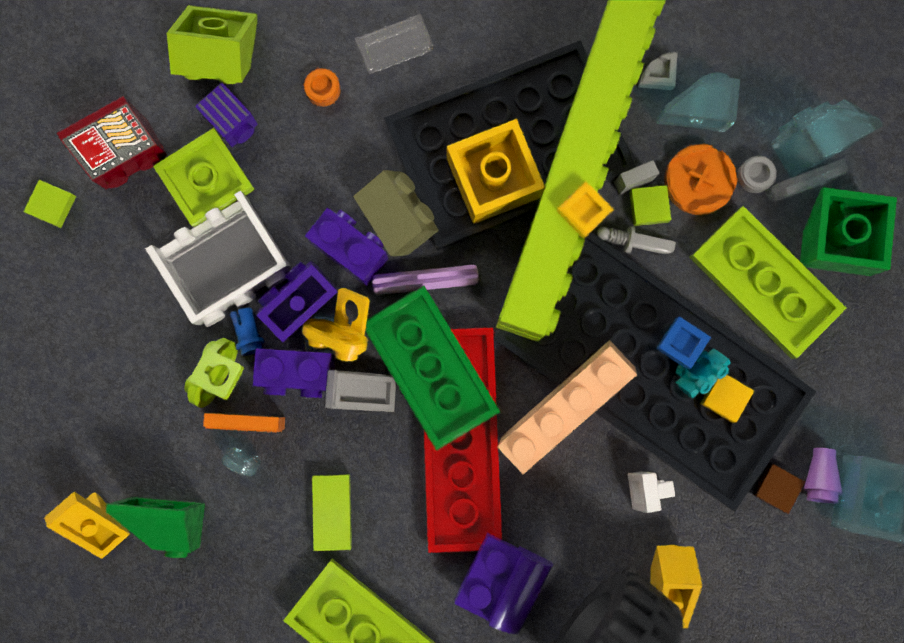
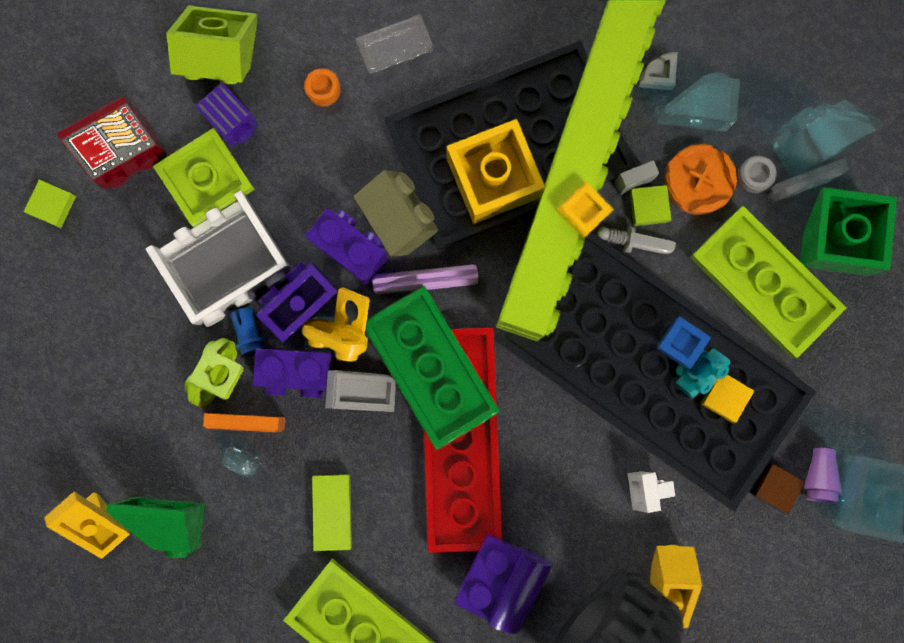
(567, 407): light nougat brick -> none

